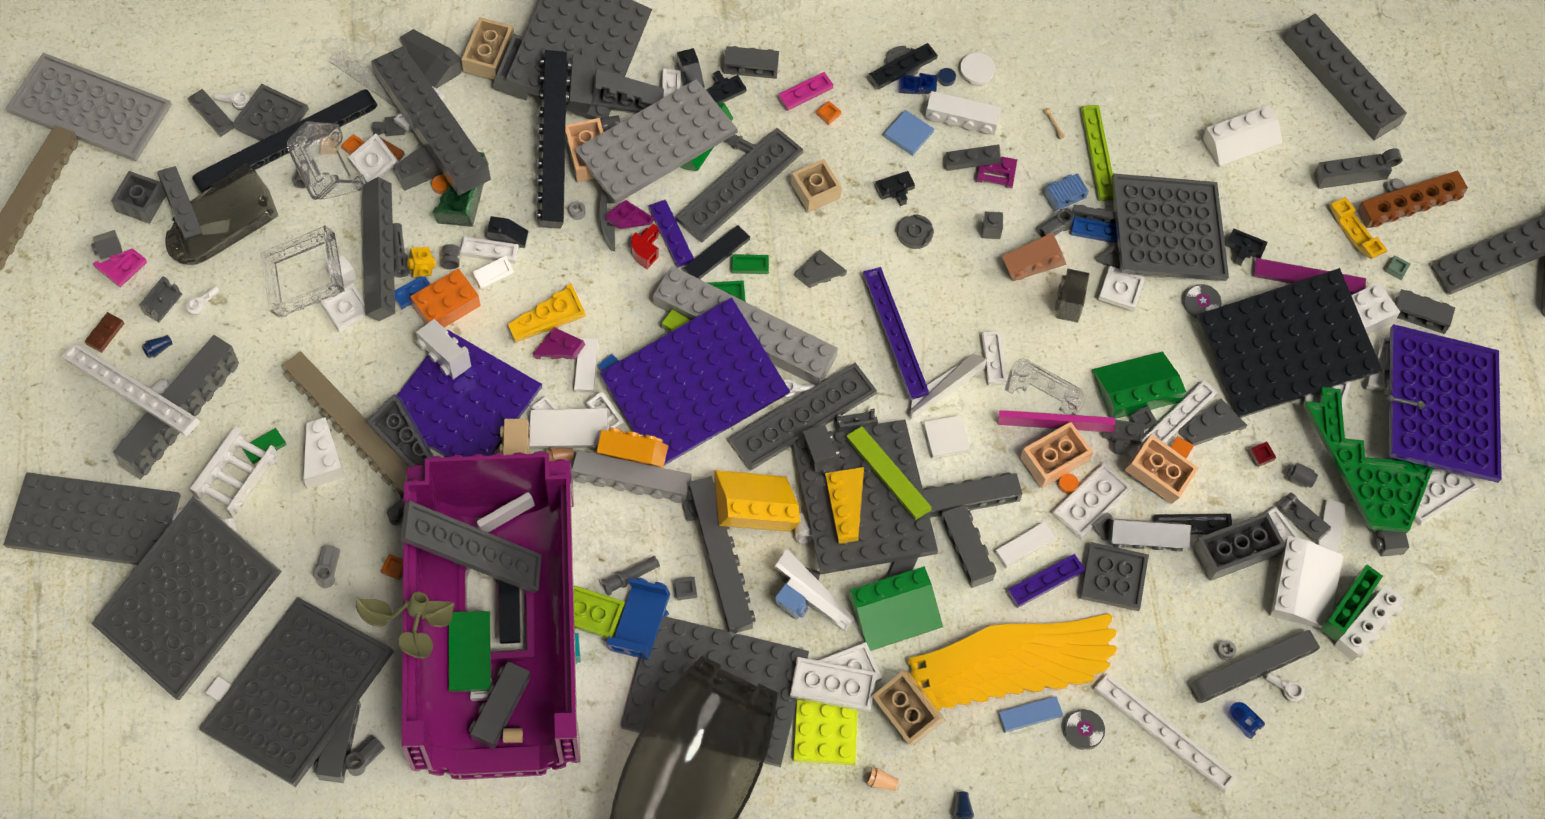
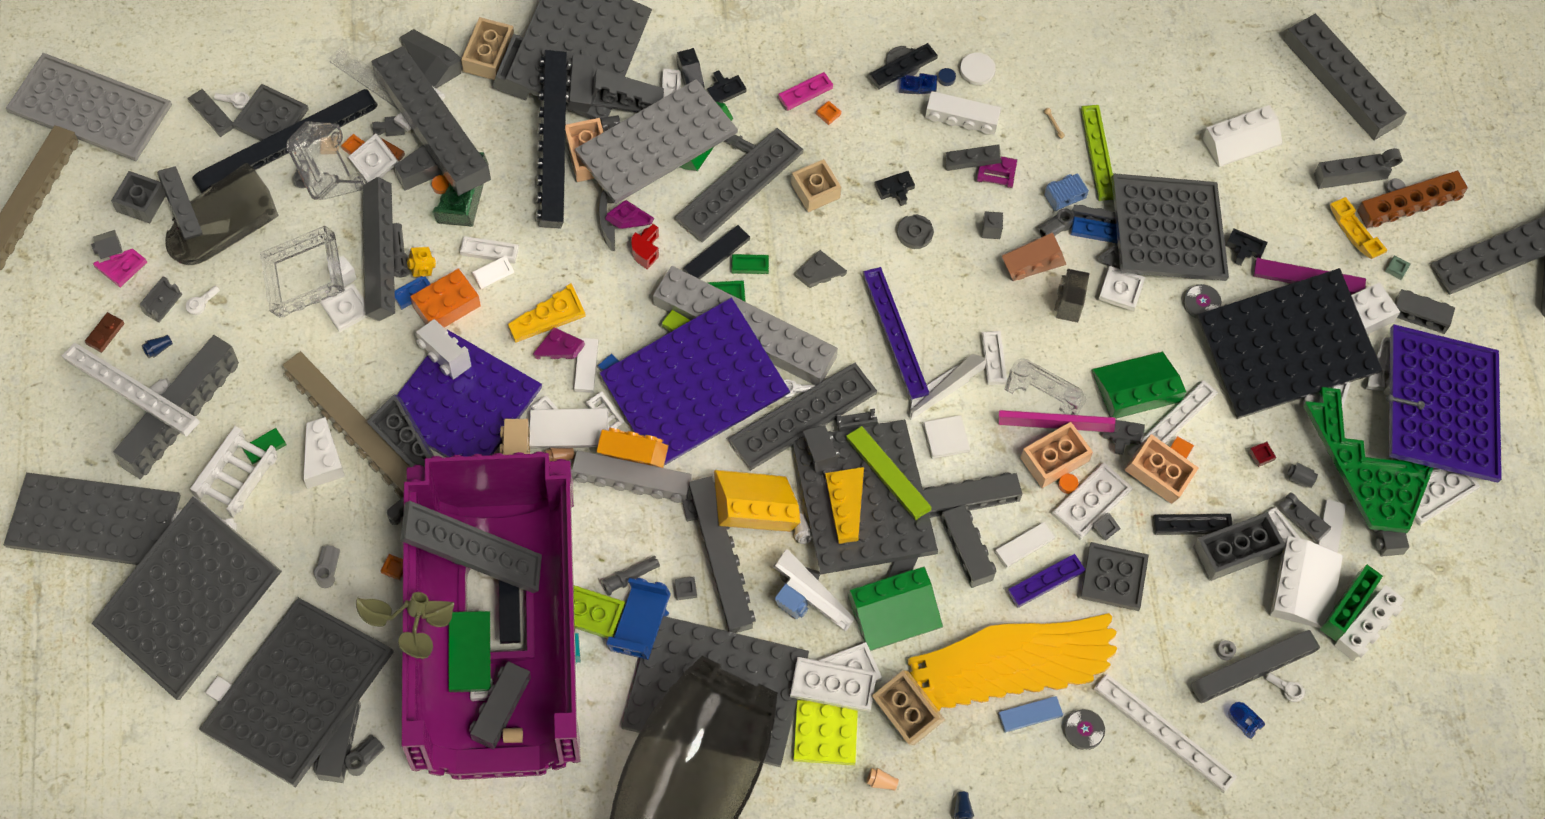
(450, 256): dark grey wheel -> none
(506, 231): black slope -> none
(506, 513): white tile -> none
(577, 216): light grey bush -> none
(671, 233): dark purple plate -> none
(751, 62): dark grey brick -> none
(909, 132): medium blue tile -> none
(1145, 417): dark grey plate -> none
(1148, 533): brick -> none
(1213, 422): dark grey wing -> none

